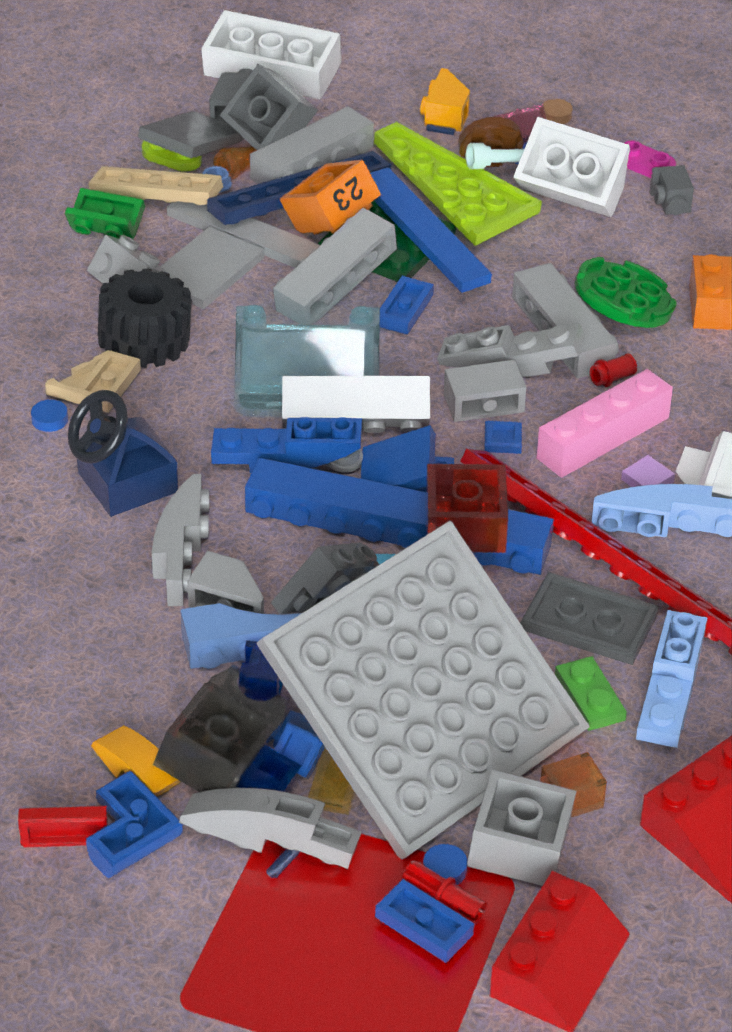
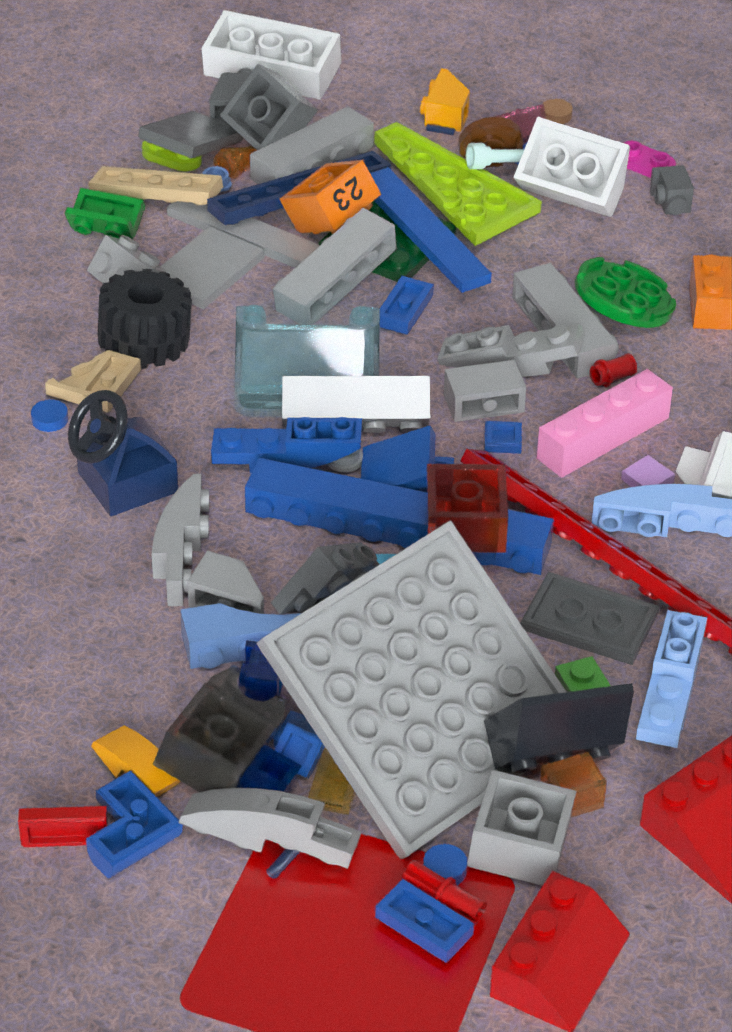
(559, 727): none -> black slope

